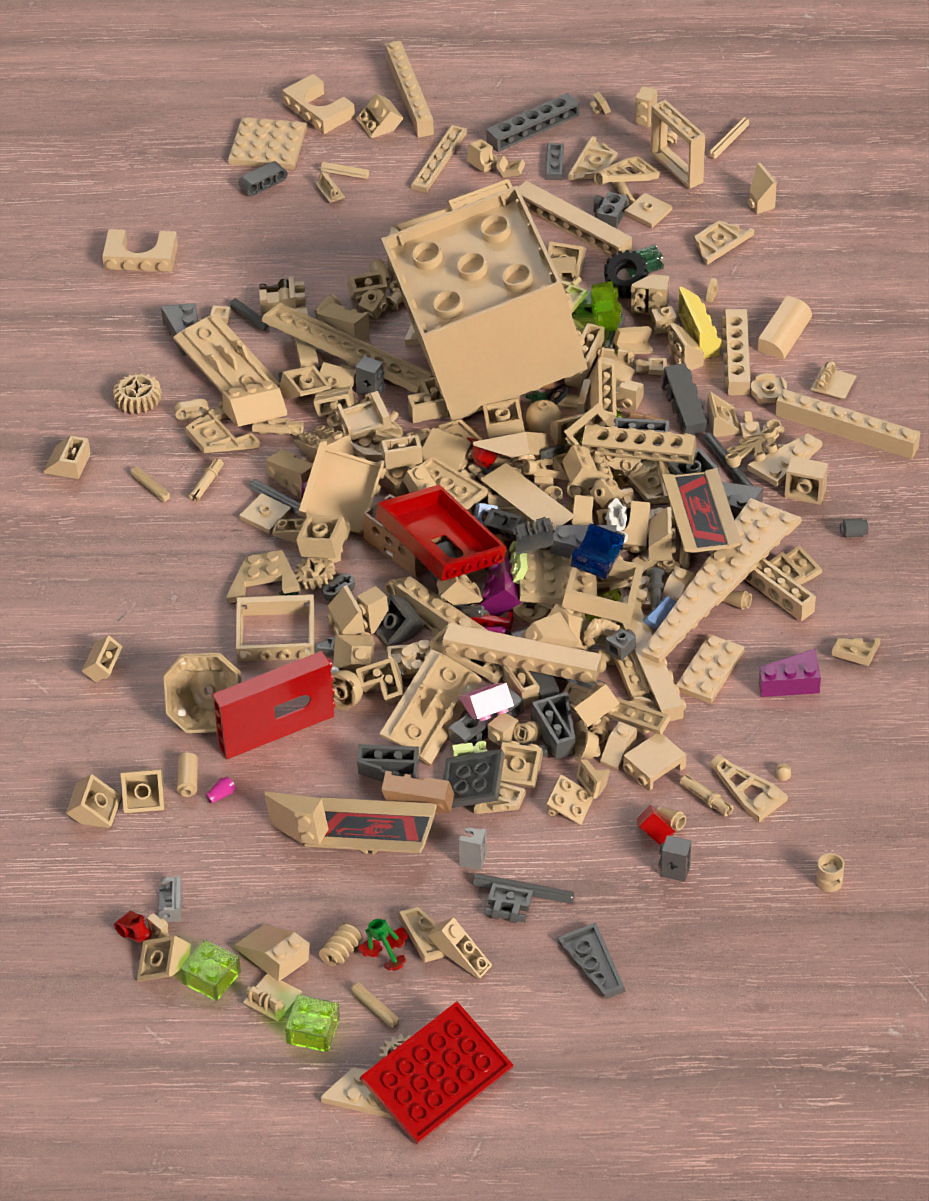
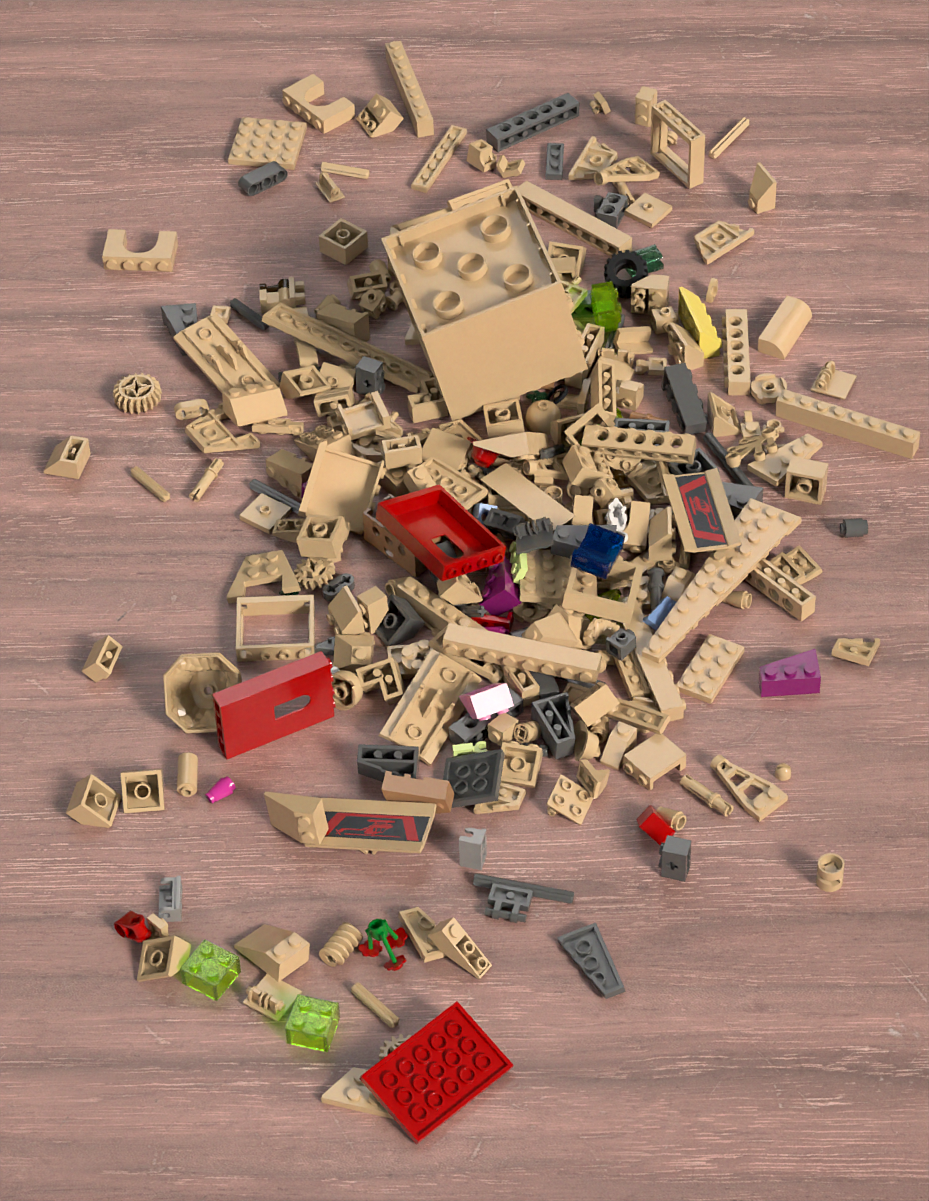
(343, 241): none -> tan brick

